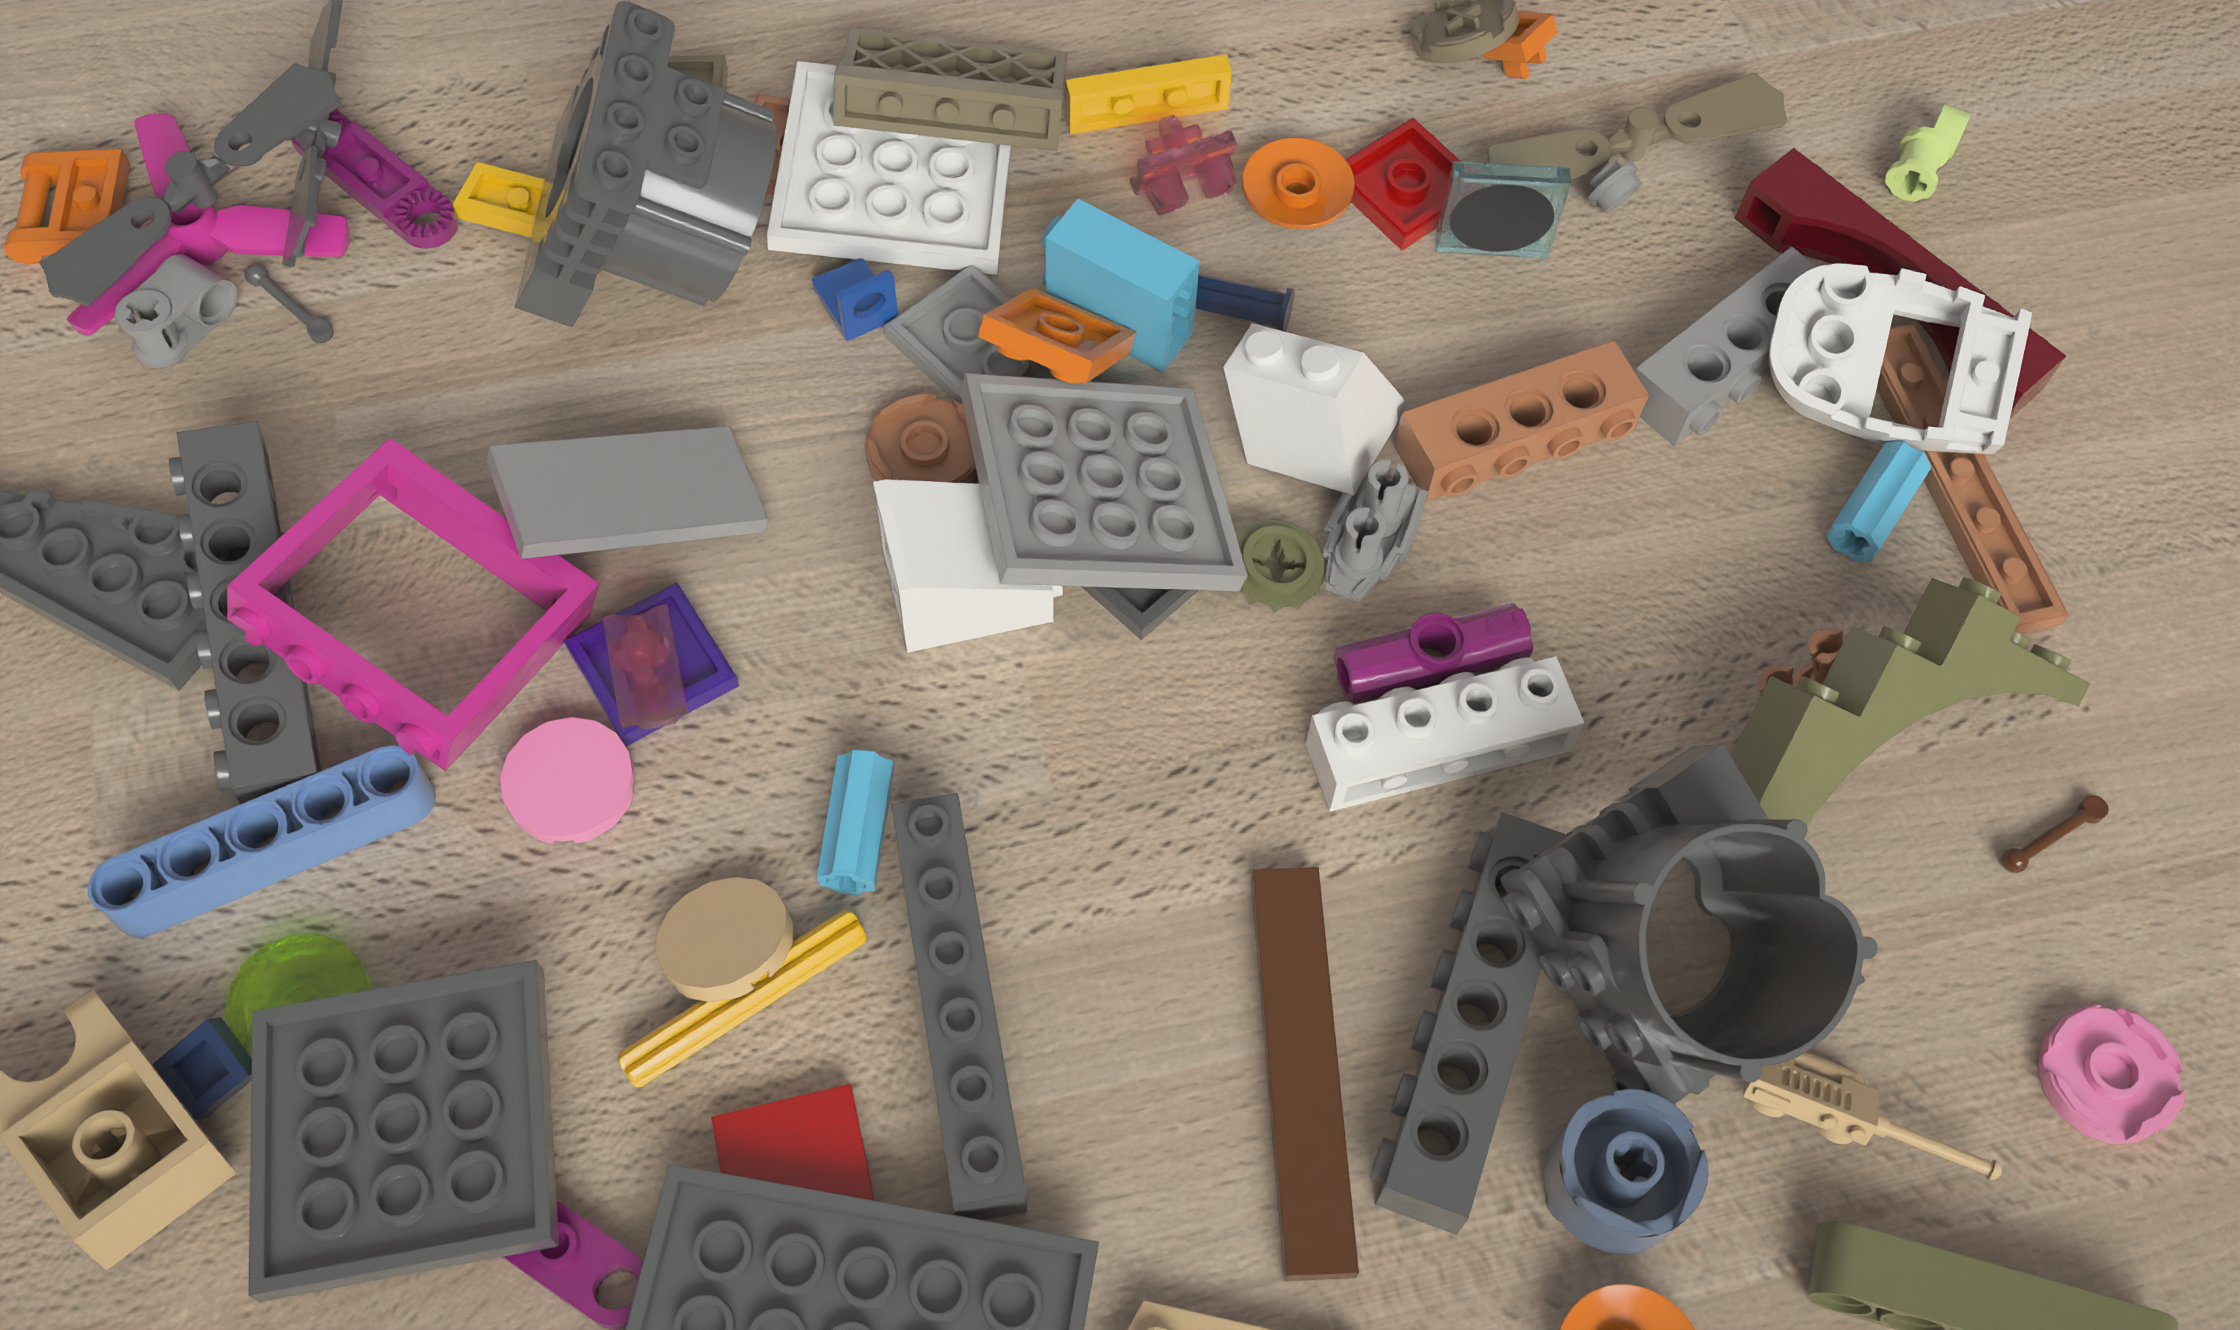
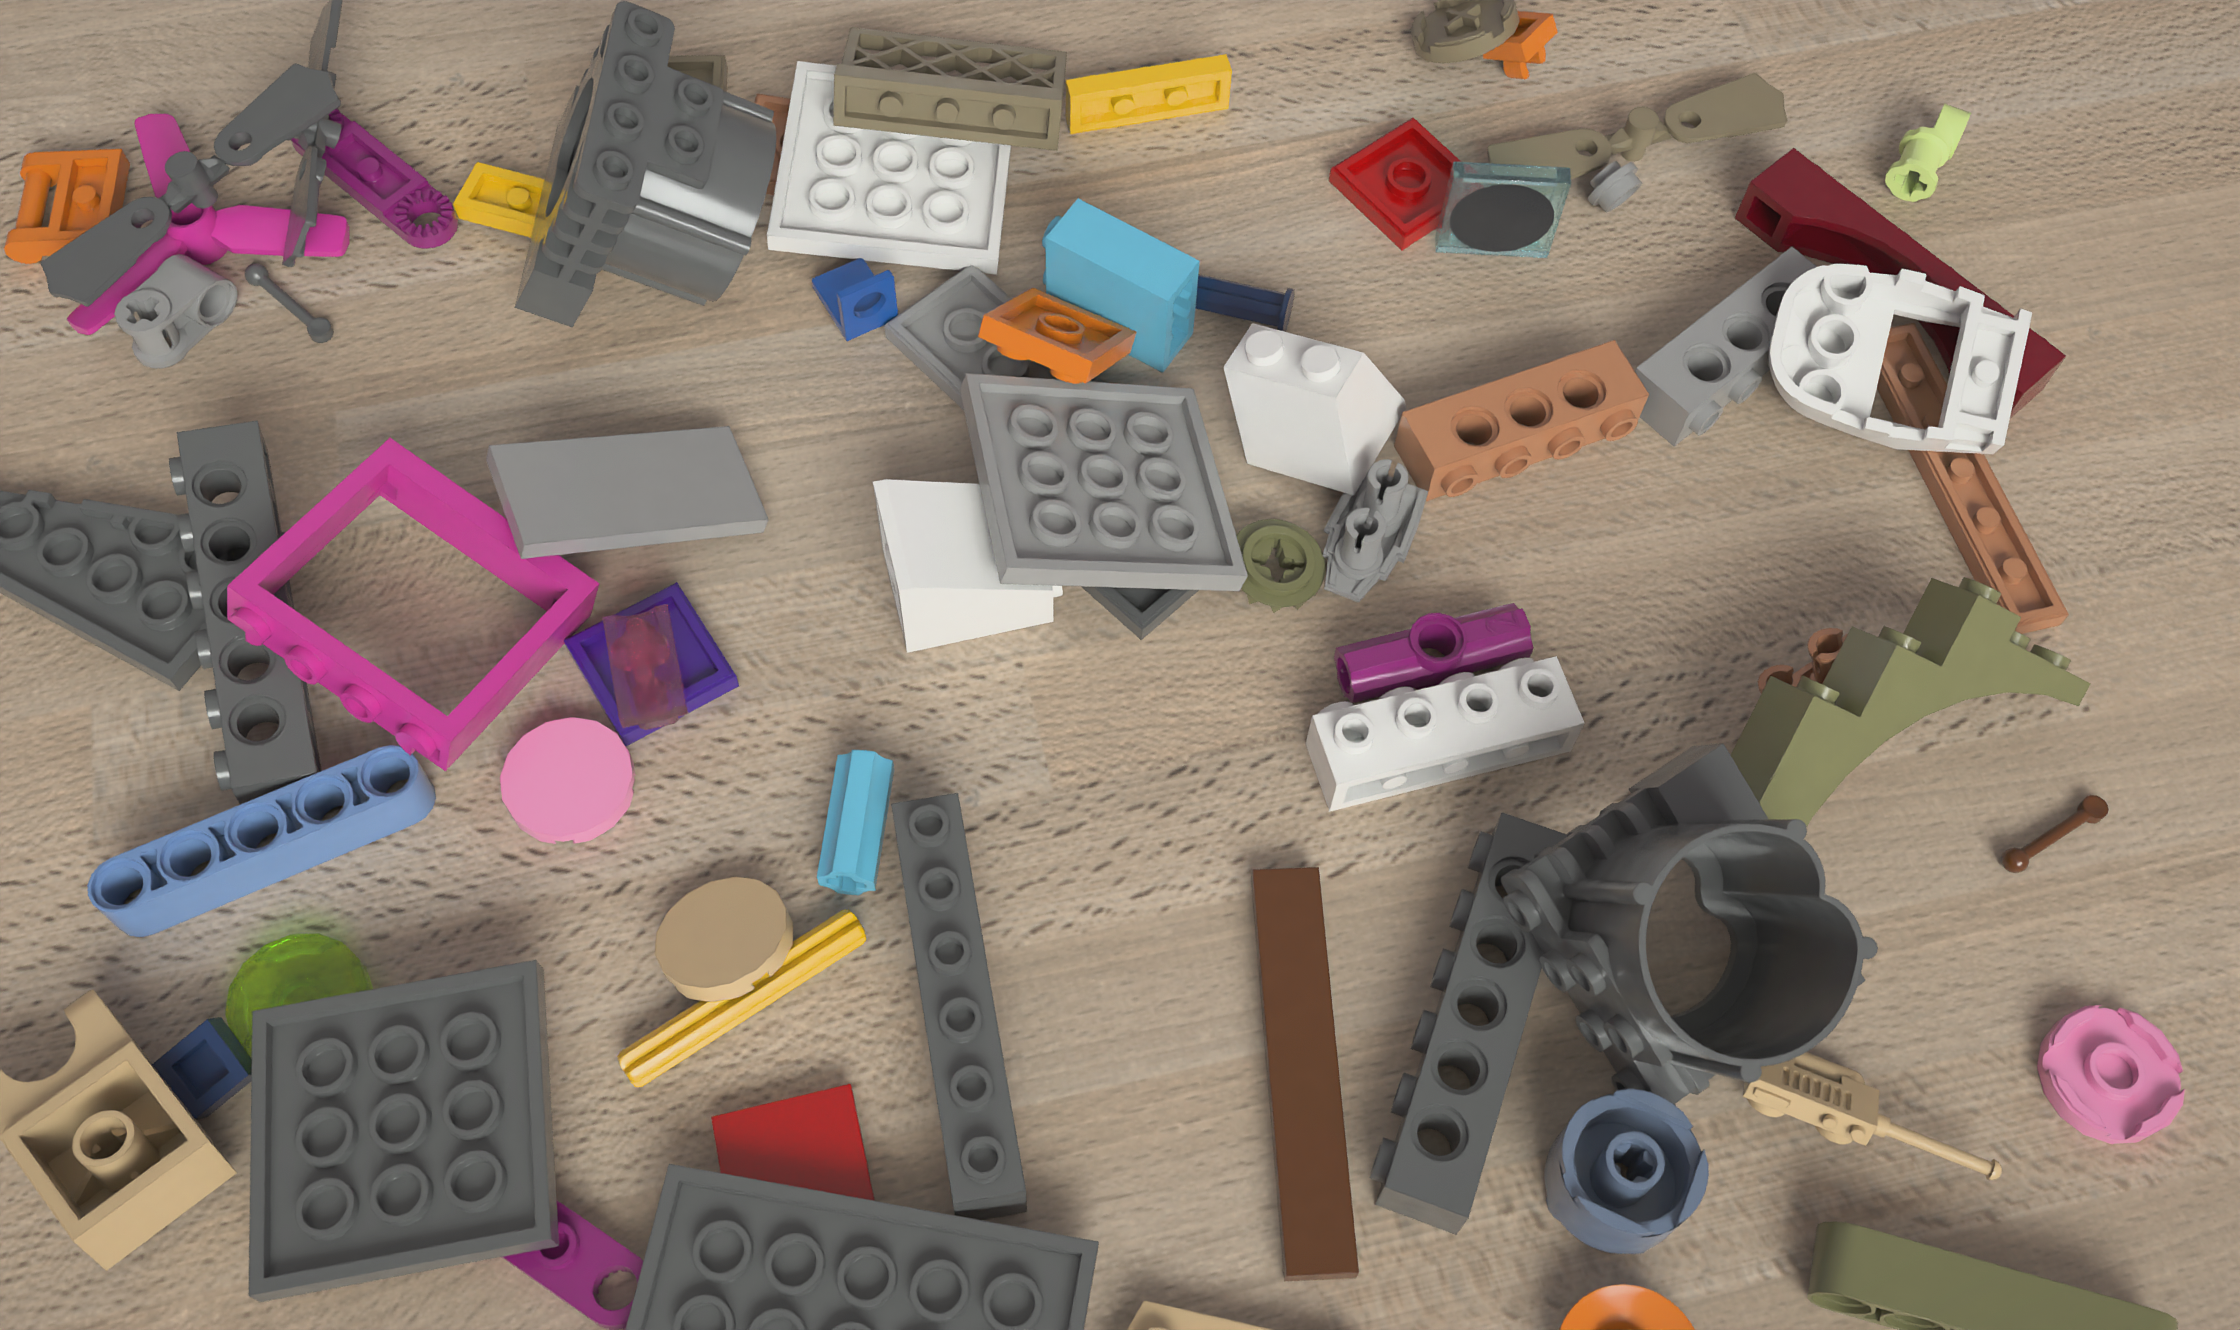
(921, 441): nougat tile -> none
(1181, 155): clear pink hips -> none
(1298, 183): orange dish -> none
(1878, 501): medium azure axle -> none

